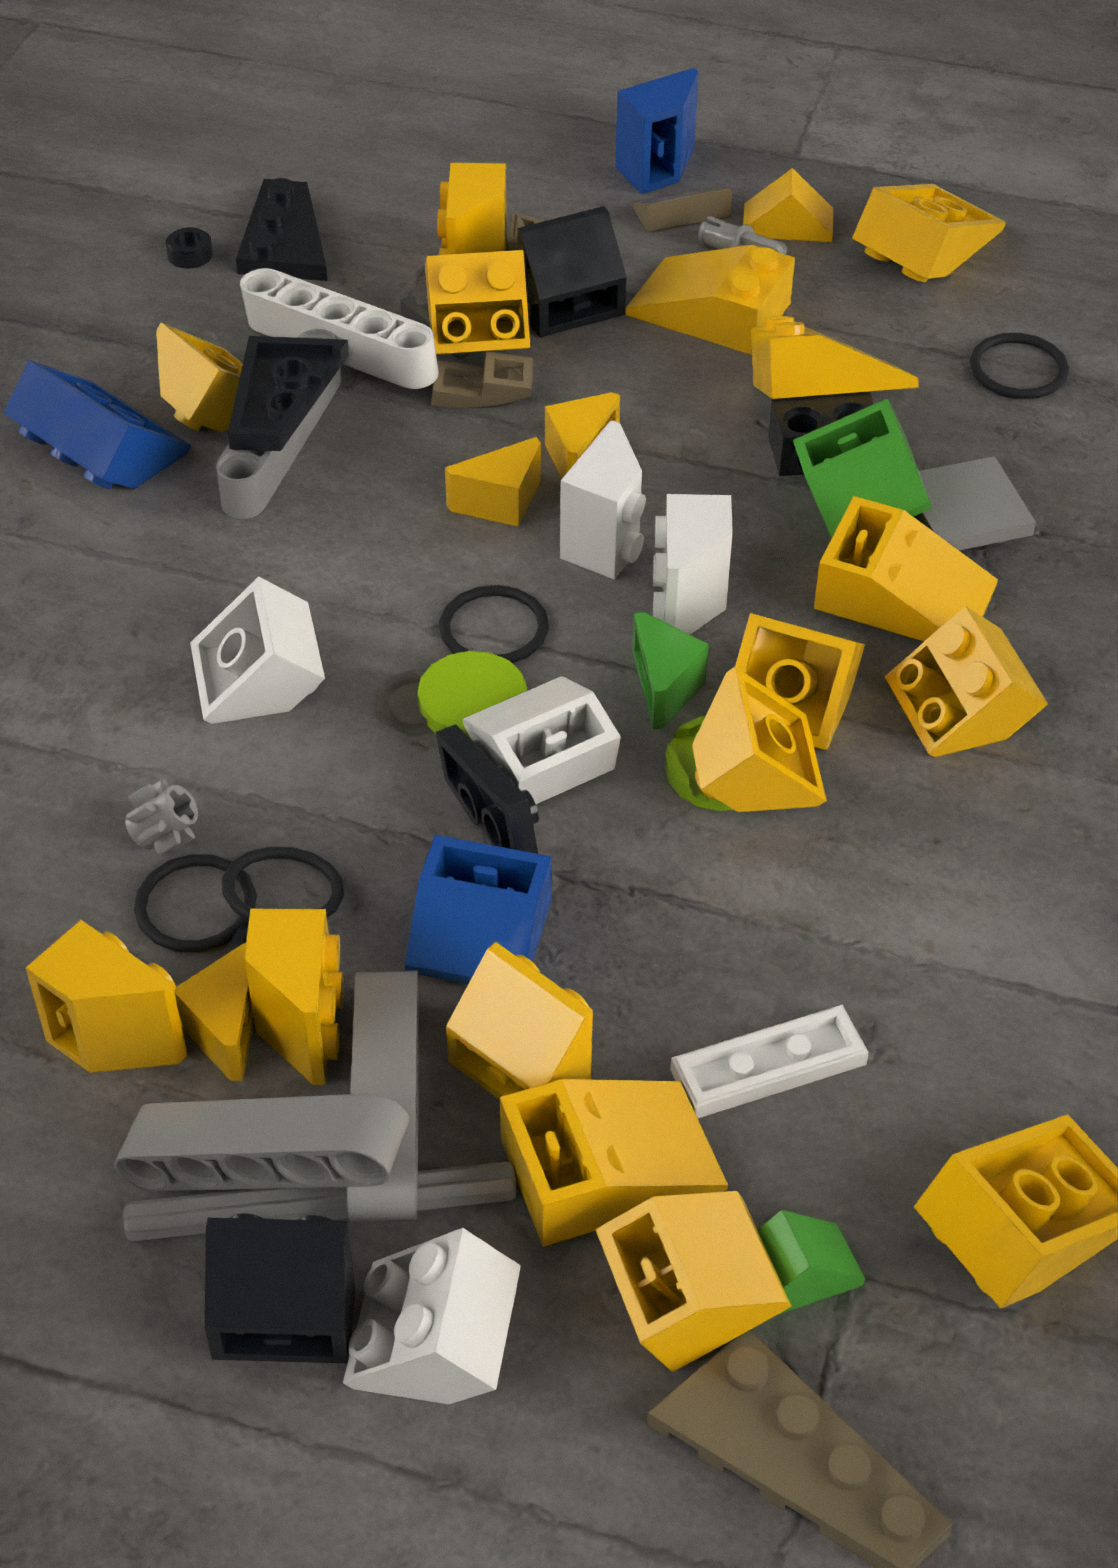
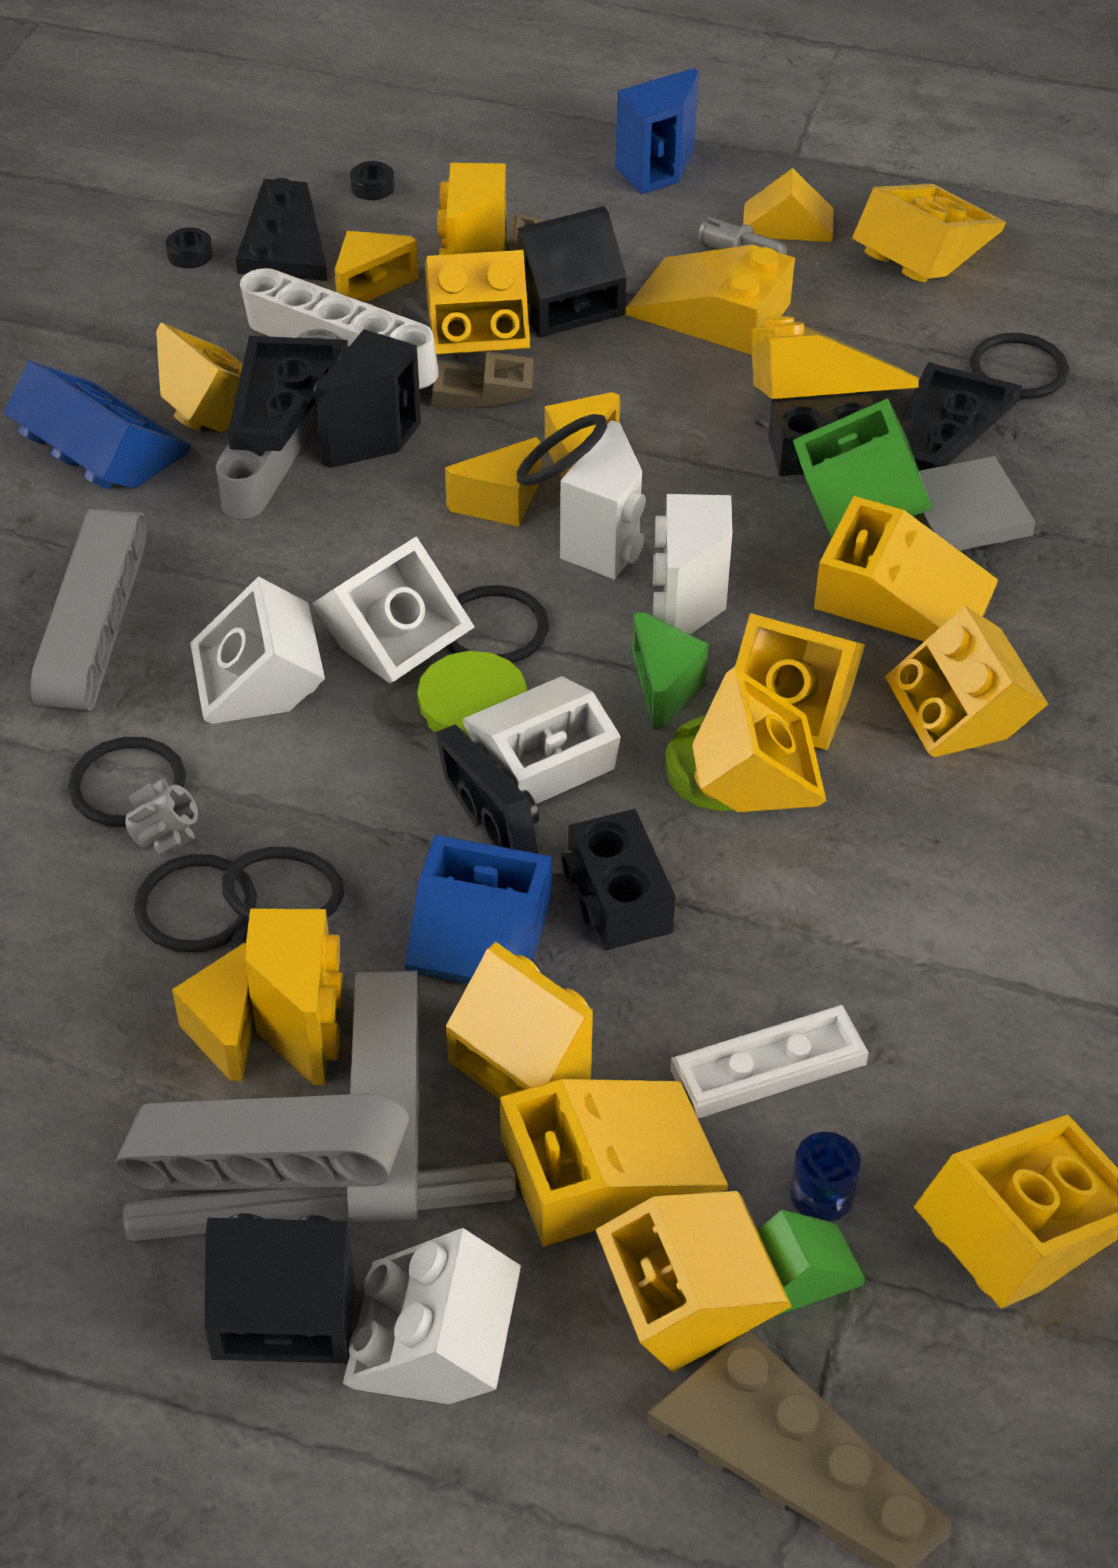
(88, 610): none -> light grey beam
(106, 1003): yellow slope -> none
(109, 746): none -> black piece
(368, 400): none -> black slope
(372, 180): none -> black tile
(375, 264): none -> yellow slope
(394, 612): none -> white slope
(555, 469): none -> black piece
(619, 879): none -> black brick
(683, 207): dark tan slope -> none
(825, 1176): none -> clear blue wheel
(952, 412): none -> black wing

